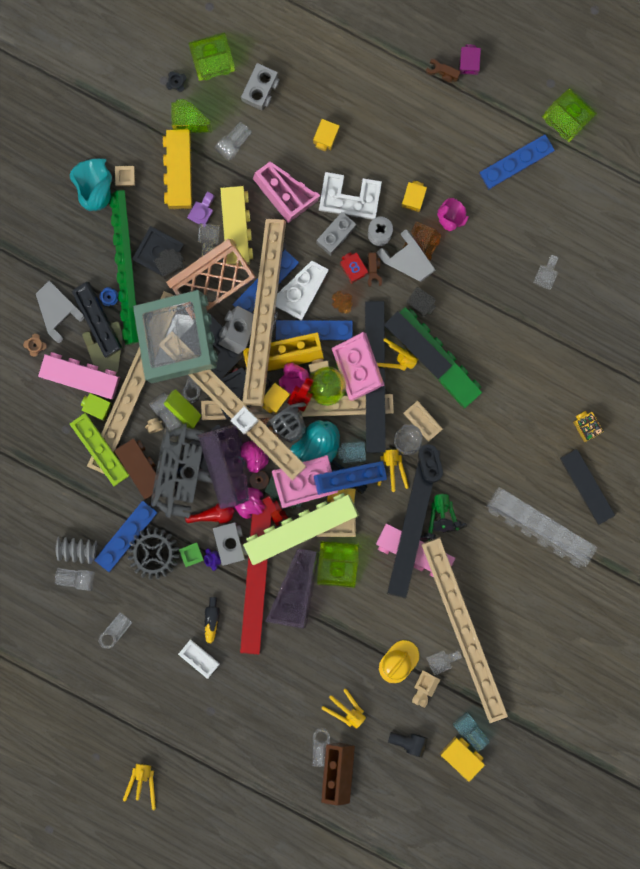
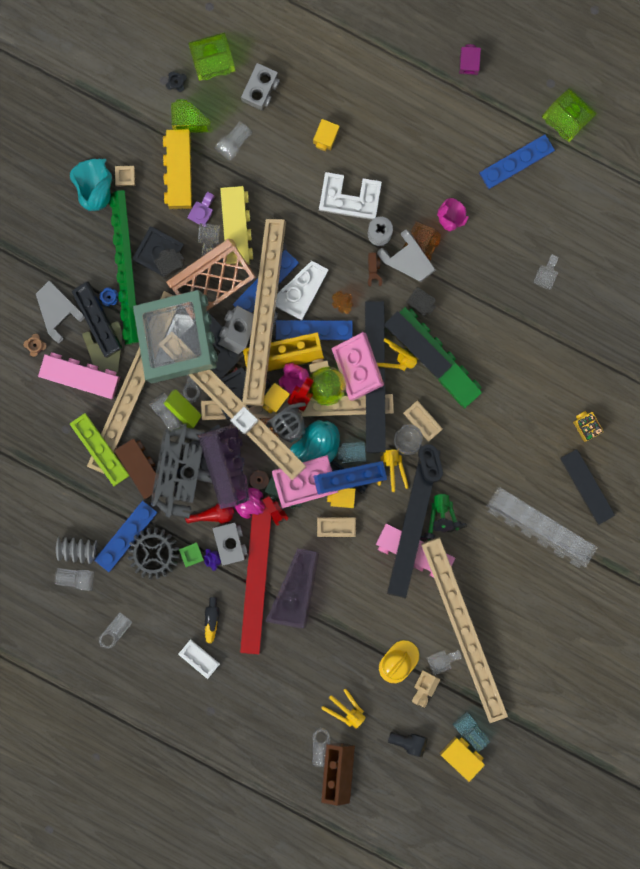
(96, 406): lime brick -> none
(142, 773): yellow plant -> none
(154, 425): tan plate -> none
(254, 456): dark pink hair -> none
(284, 192): bright pink wedge -> none
(301, 529): yellowish green brick -> none
(336, 233): light grey brick -> none
(338, 564): clear neon green slope -> none
(353, 267): red brick -> none
(414, 196): yellow brick -> none
(448, 73): reddish brown plate -> none

